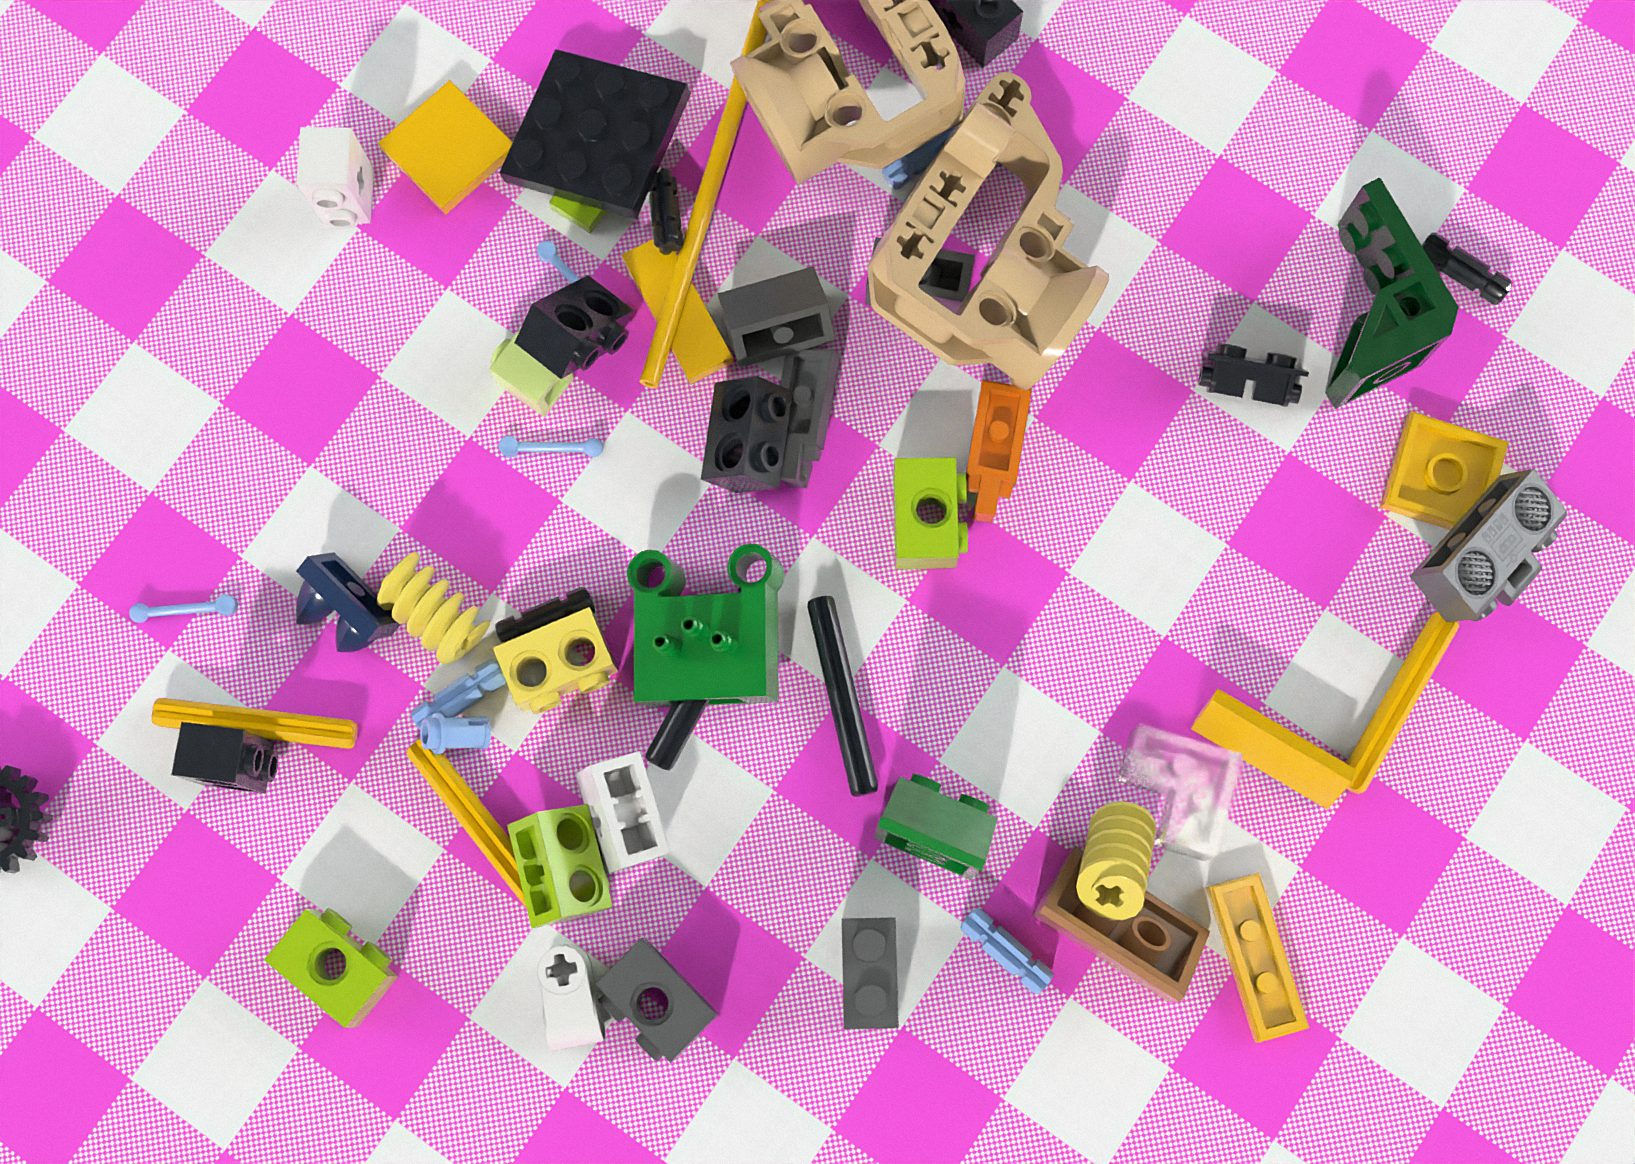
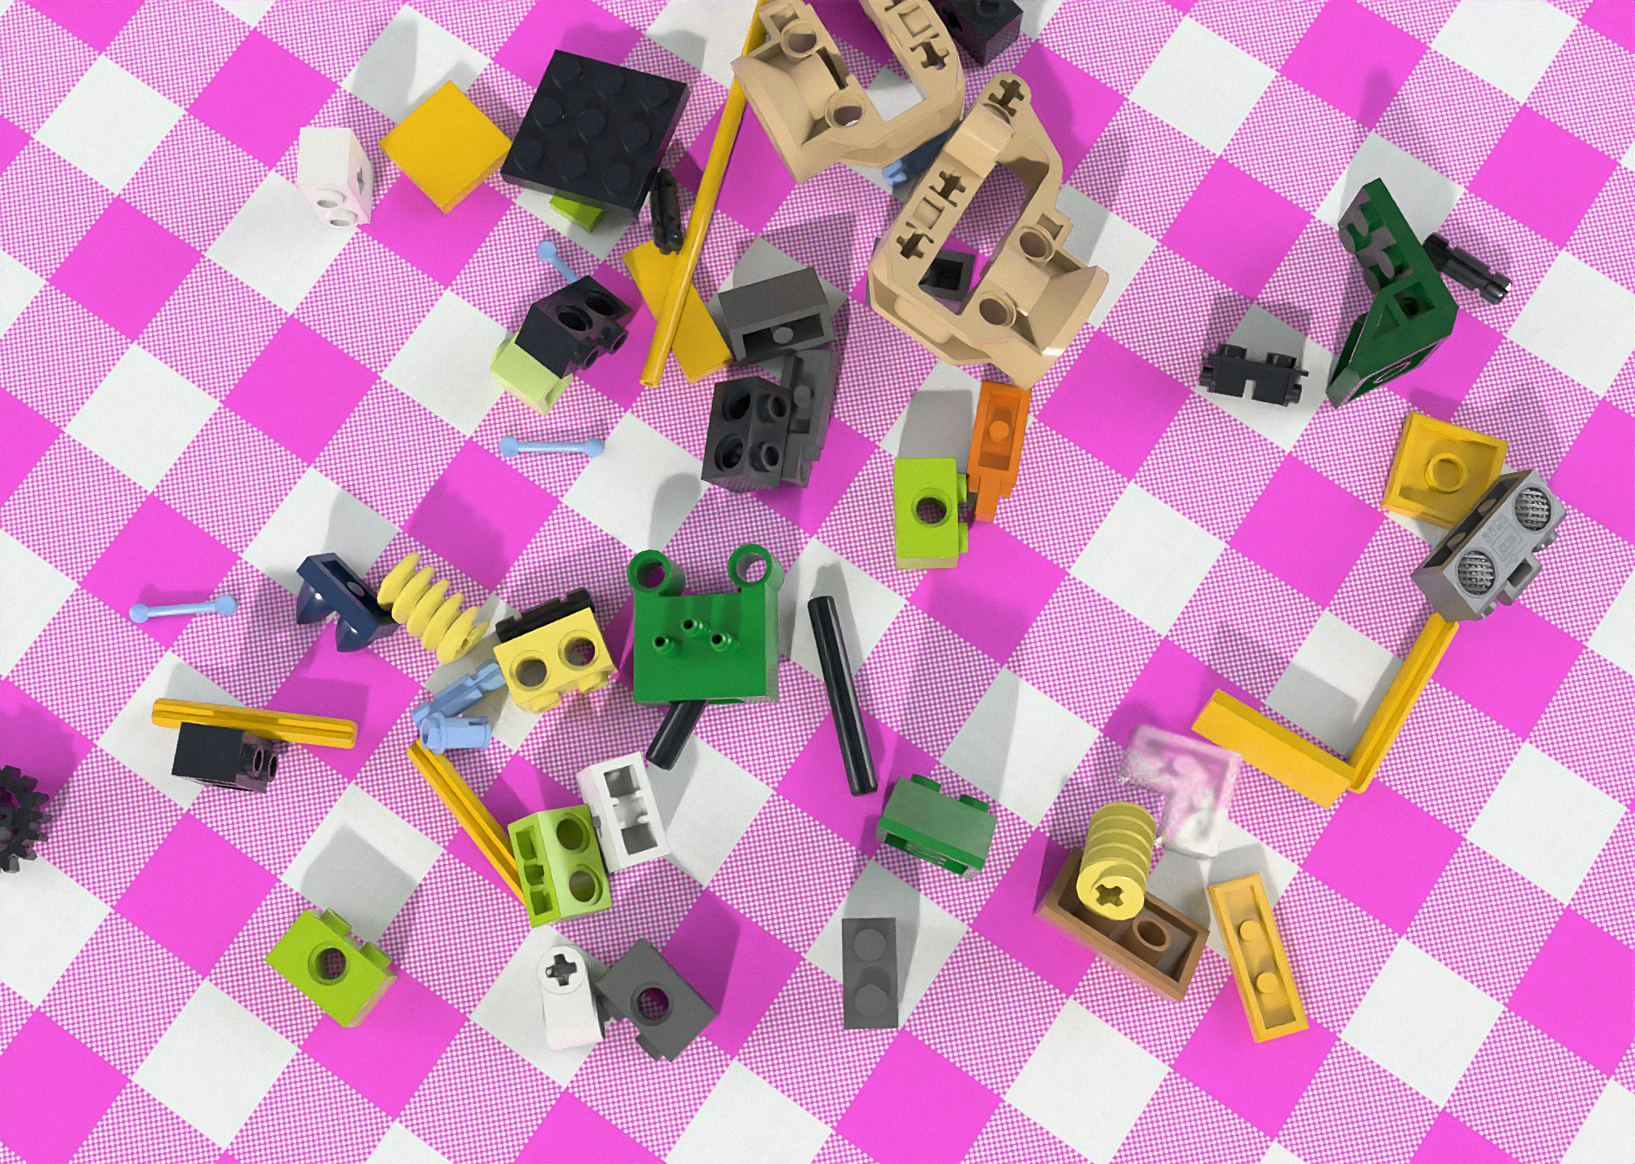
(1007, 951): light blue axle -> none

